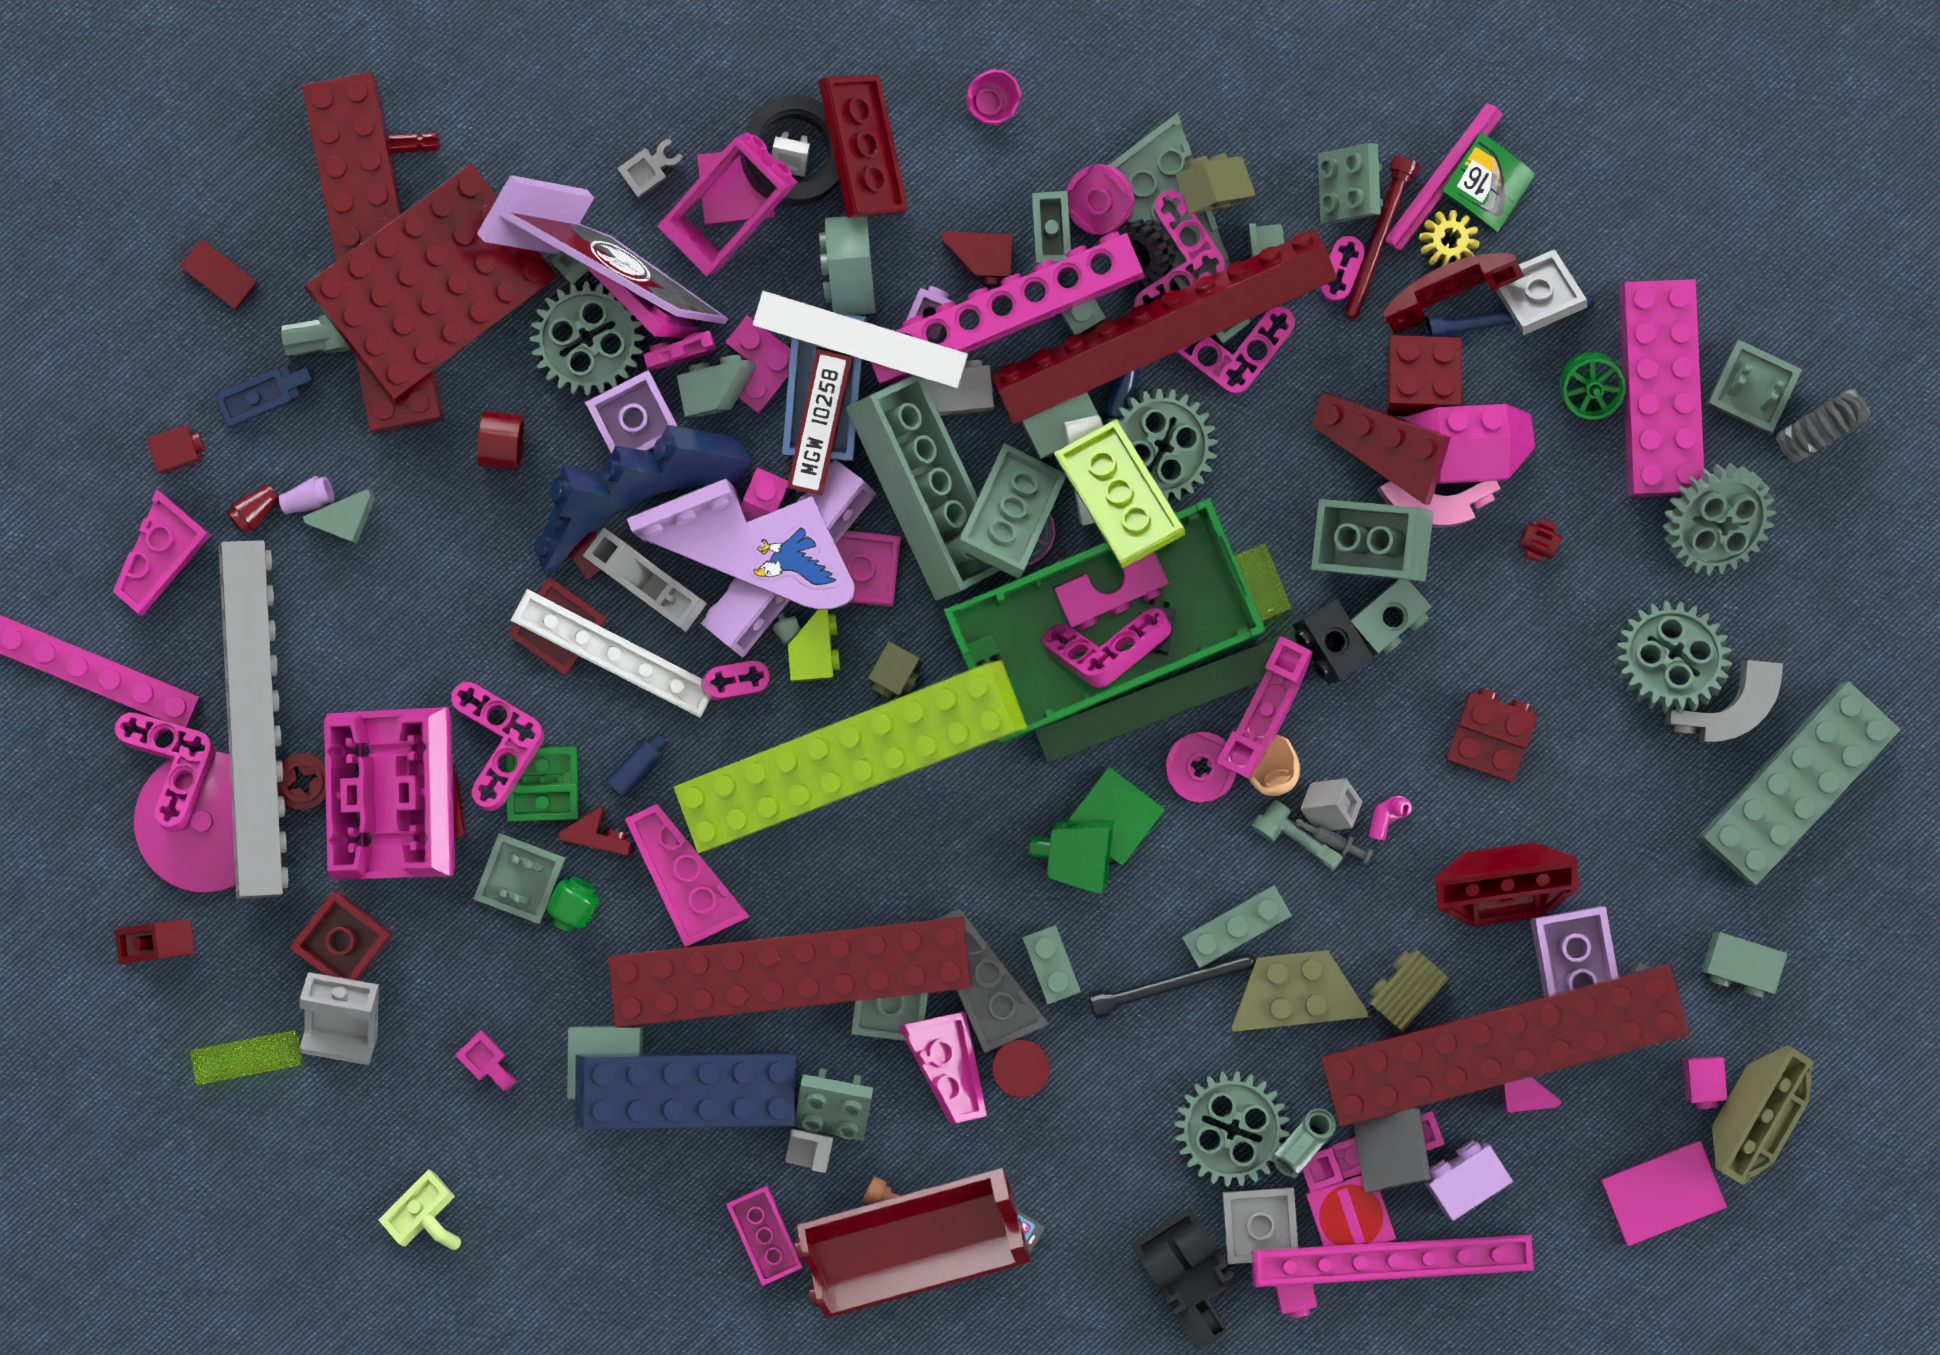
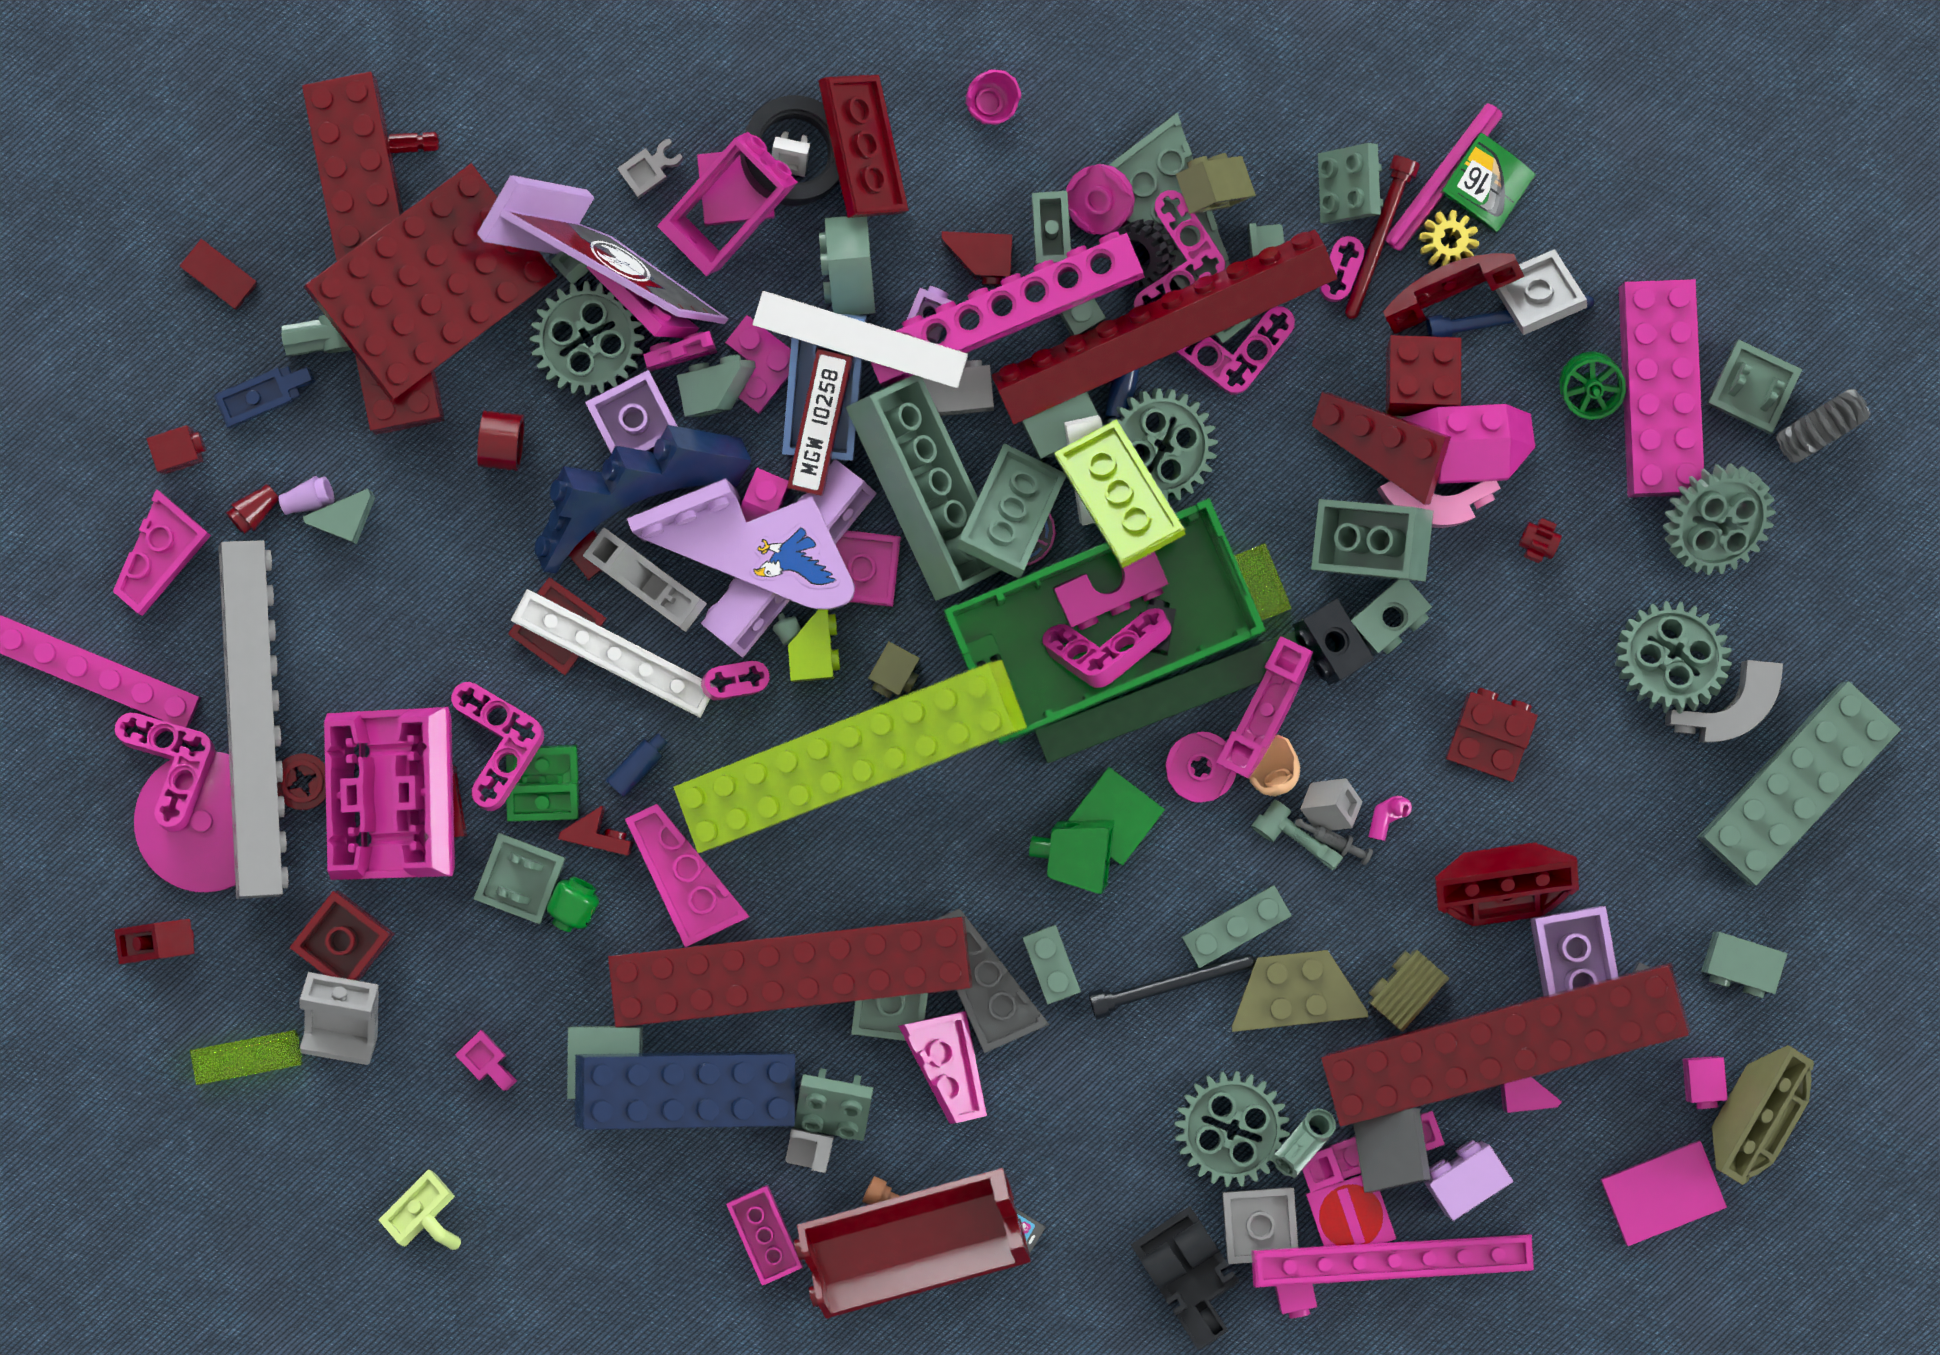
(1020, 1067): dark red piece -> none

